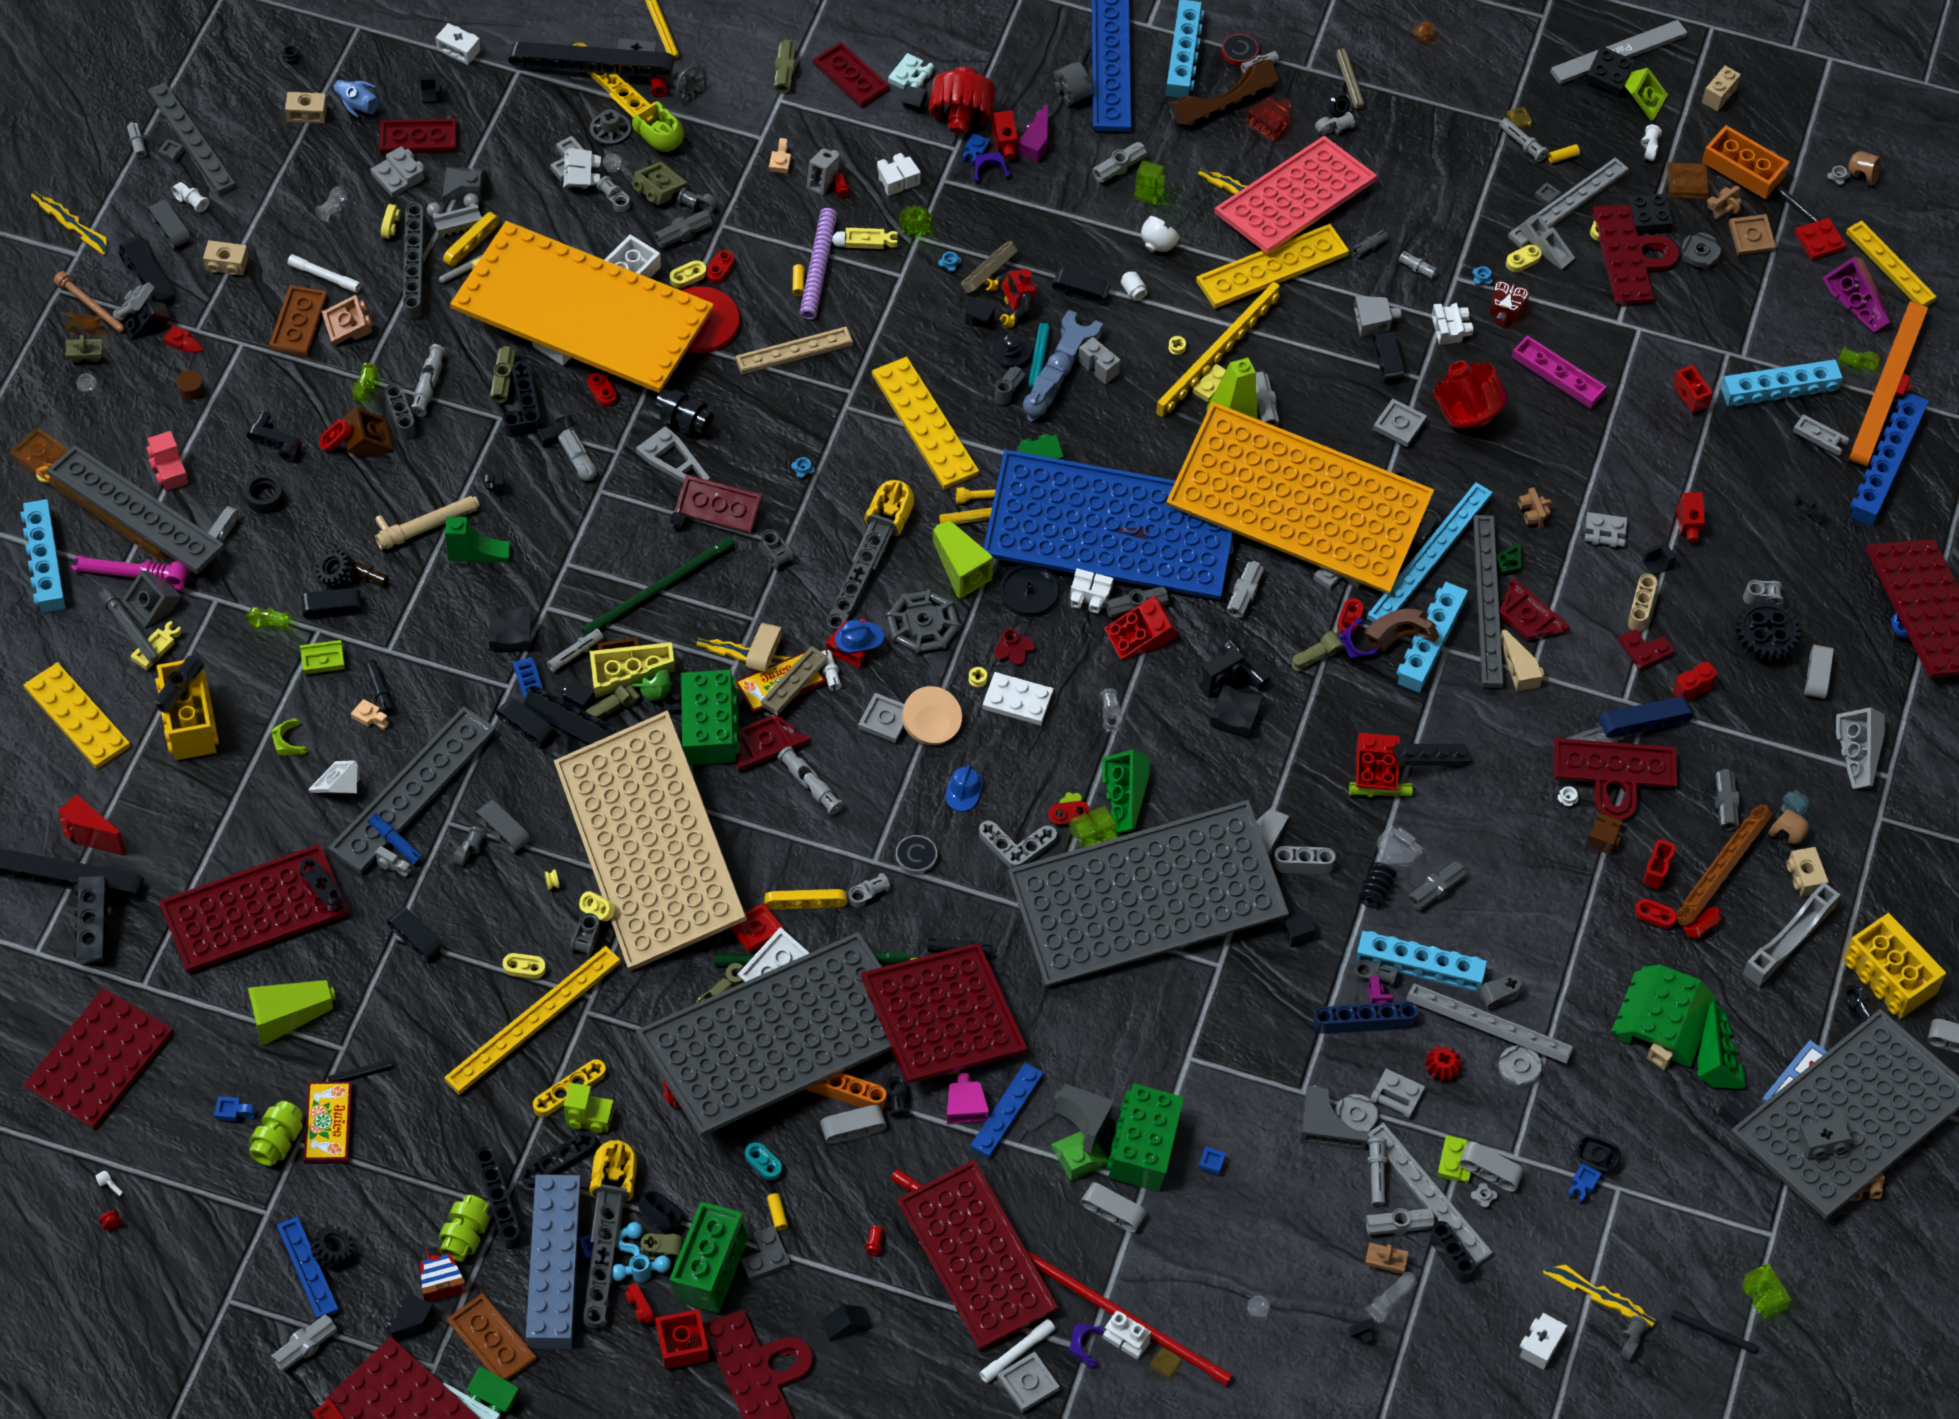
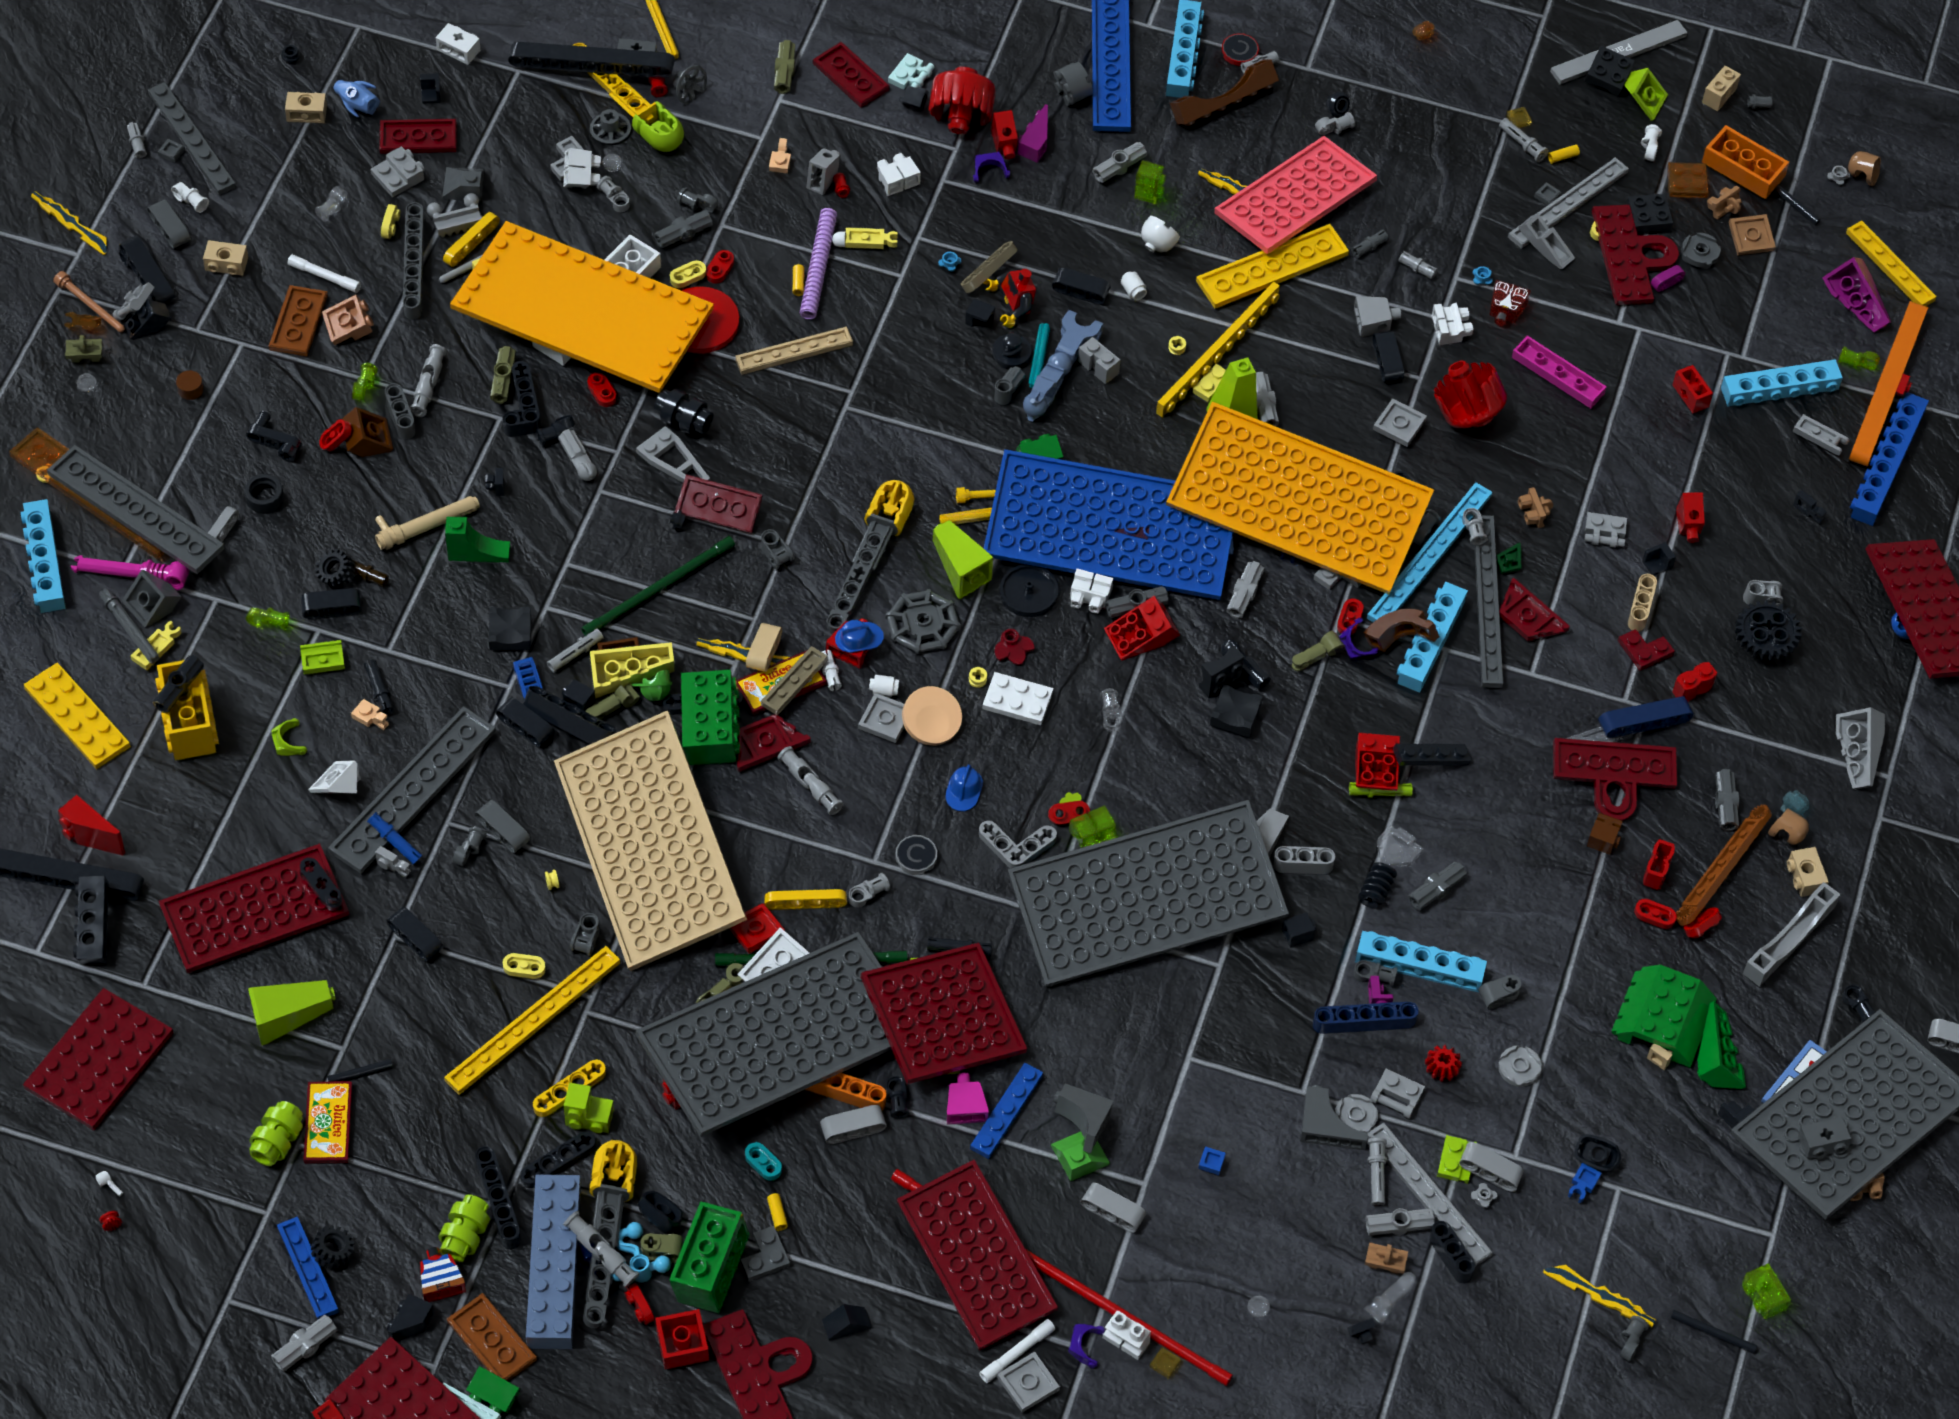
(166, 461): coral brick -> none
(182, 340): red plate -> none
(230, 1108): blue plate -> none
(598, 905): light yellow plate -> none
(610, 1258): none -> light grey piece
(658, 183): olive plate -> none
(806, 464): dark azure plate -> none
(873, 1245): red pin -> none
(884, 685): none -> white brick
(915, 220): clear neon green gear -> none
(925, 423): yellow plate -> none
(975, 146): blue plate -> none
(1126, 782): green wedge -> none
(1144, 1137): green brick -> none
(1269, 117): clear red torso -> none
(1350, 78): dark tan axle -> none
(1474, 526): none -> light grey connector
(1489, 1023): light grey tile -> none
(1521, 664): tan slope -> none
(1526, 258): light yellow plate -> none
(1540, 1352): white brick -> none
(1568, 792): white plate -> none
(1668, 278): none -> magenta beam
(1759, 101): none -> dark grey pin
(1818, 671): light grey beam -> none
(1820, 239): red plate -> none
(1894, 966): yellow brick -> none

